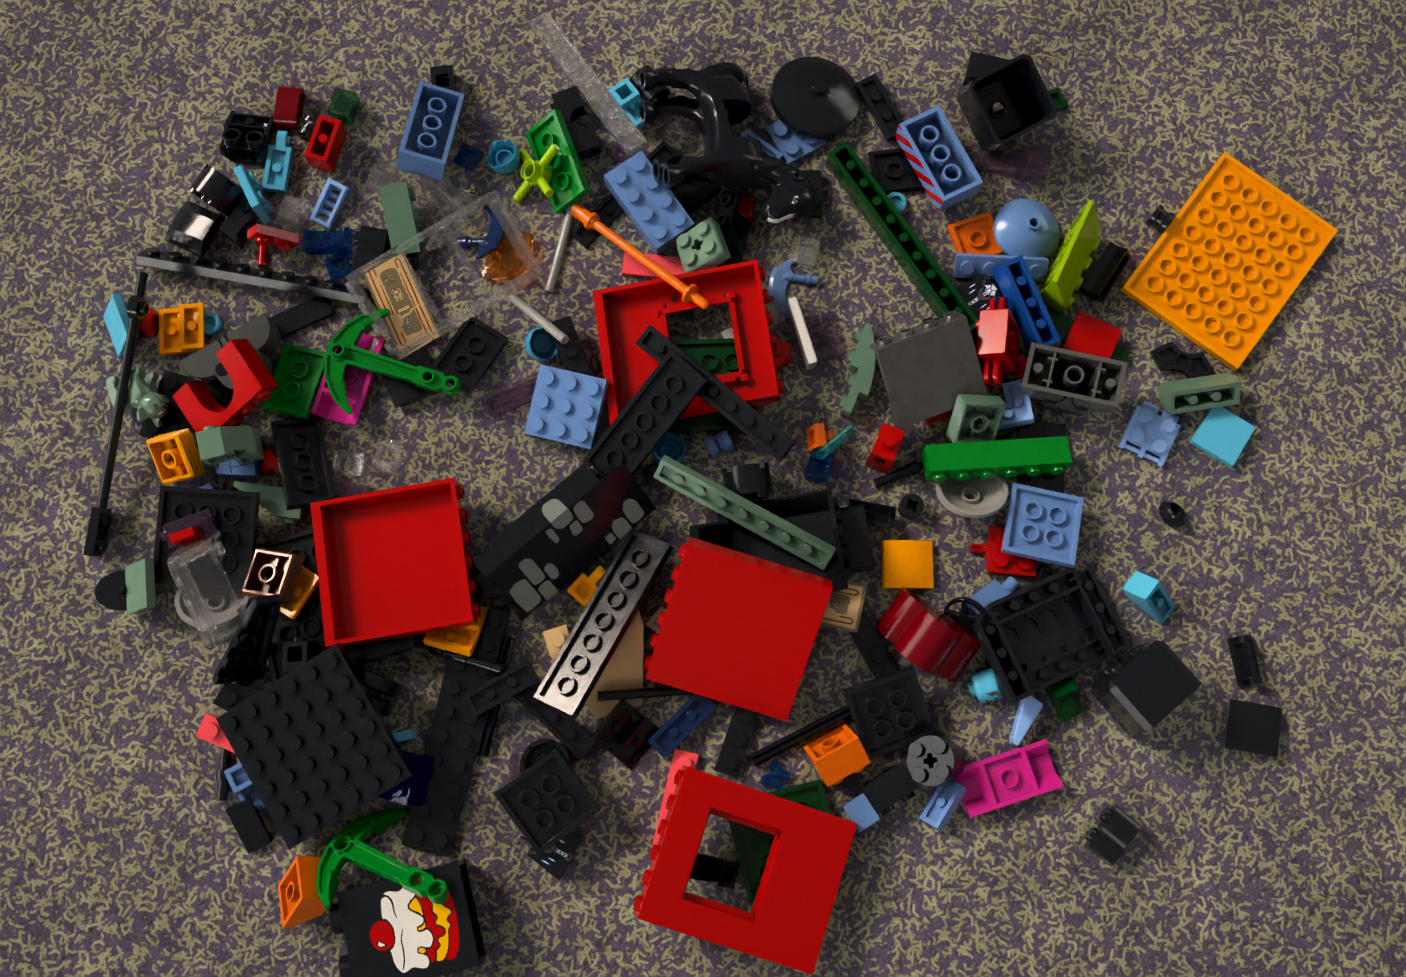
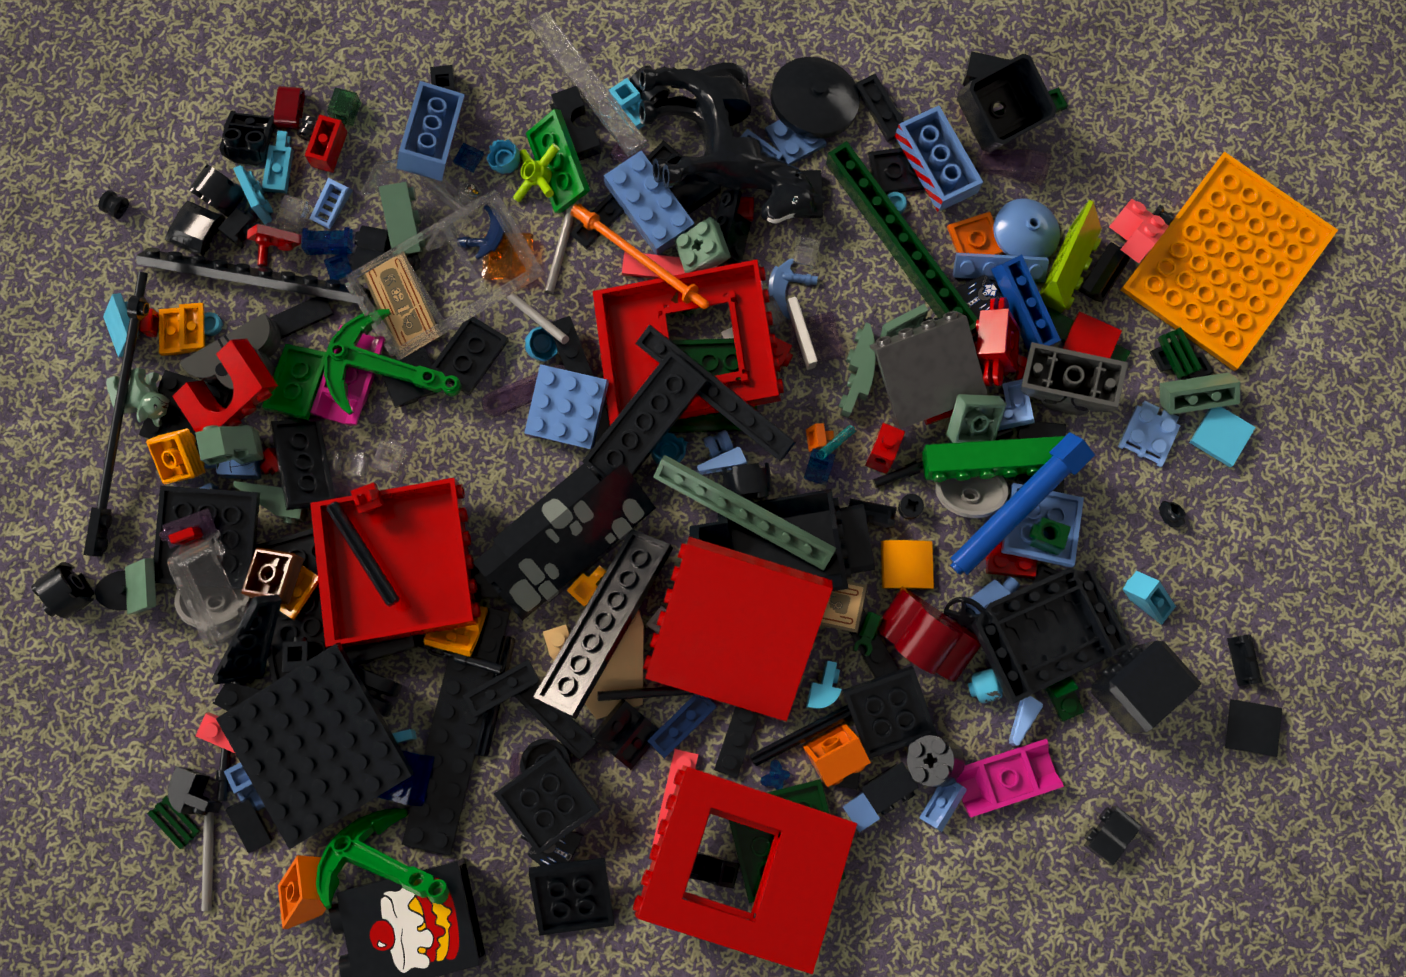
(63, 591): none -> black brick
(113, 204): none -> black wheel
(159, 807): none -> dark green tile
(187, 791): none -> black brick
(207, 867): none -> light grey bar
(363, 554): none -> black axle
(367, 498): none -> red tile
(571, 896): none -> black plate
(726, 460): none -> light blue slope
(824, 694): none -> medium azure brick
(869, 632): none -> dark green bar
(908, 320): none -> sand green tile
(1057, 530): none -> dark green brick
(1067, 457): none -> blue brick
(1139, 229): none -> coral brick
(1191, 366): none -> dark green tile

